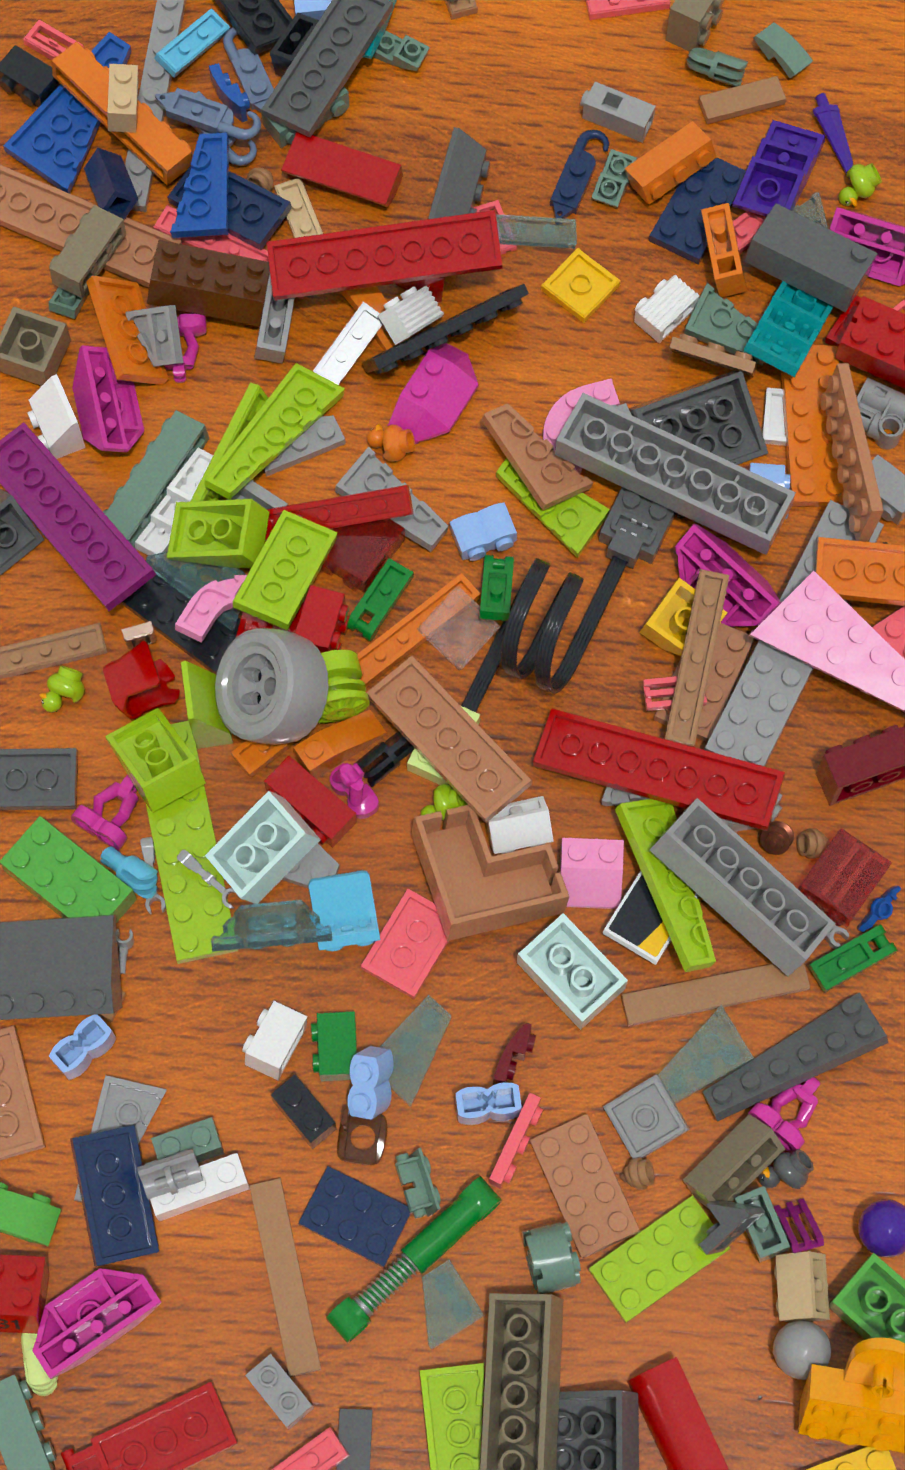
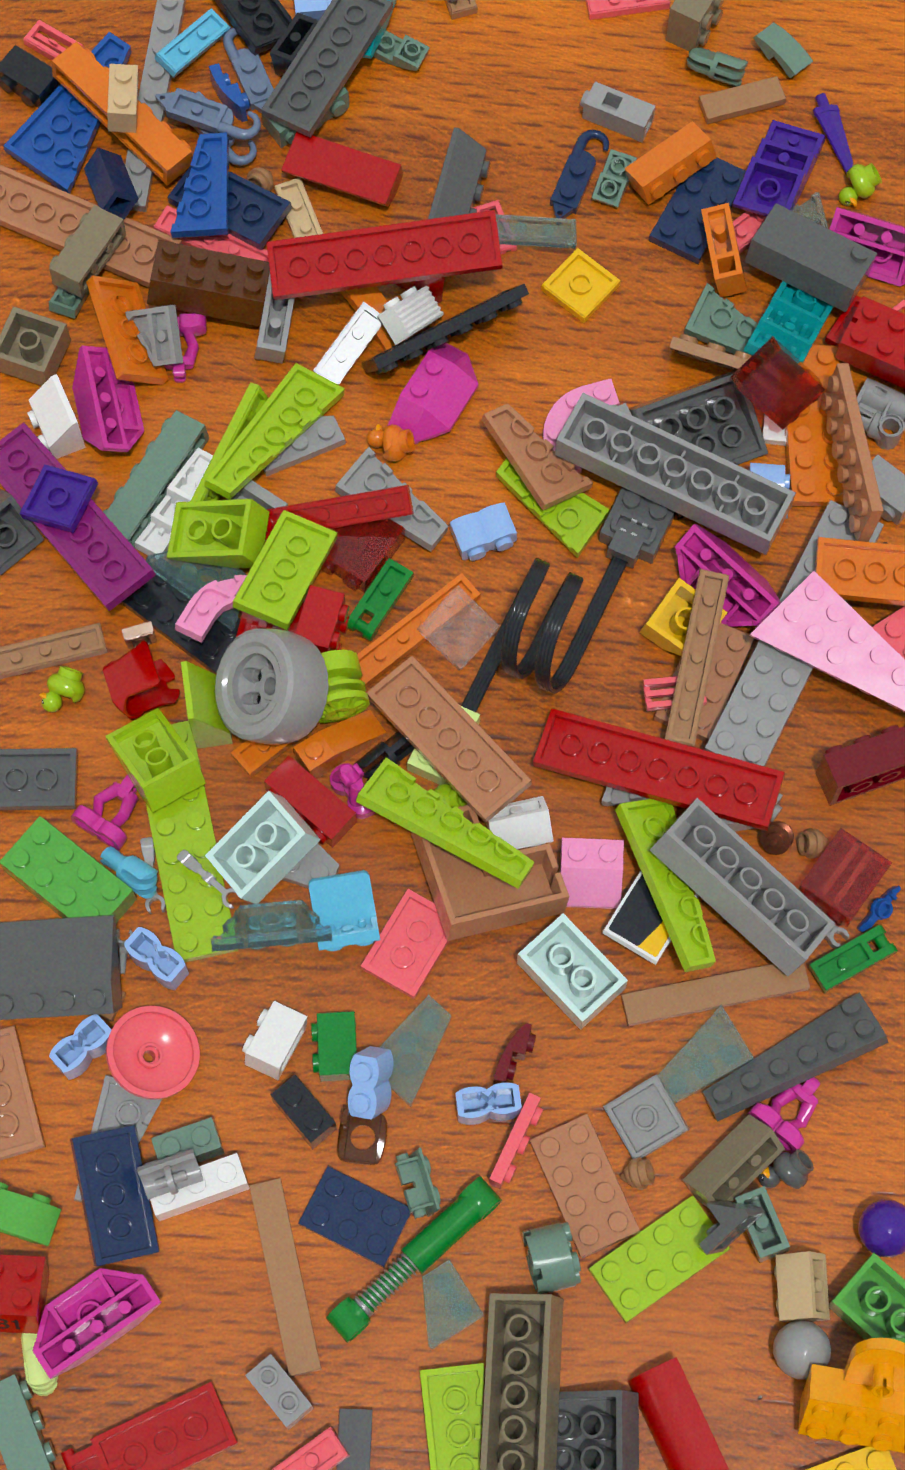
(58, 498): none -> dark purple tile
(162, 961): none -> light blue brick
(166, 1039): none -> coral dish
(401, 800): none -> lime wing
(496, 588): green plate -> none
(665, 308): white brick -> none
(778, 383): none -> clear red brick
(793, 1211): magenta tile -> none

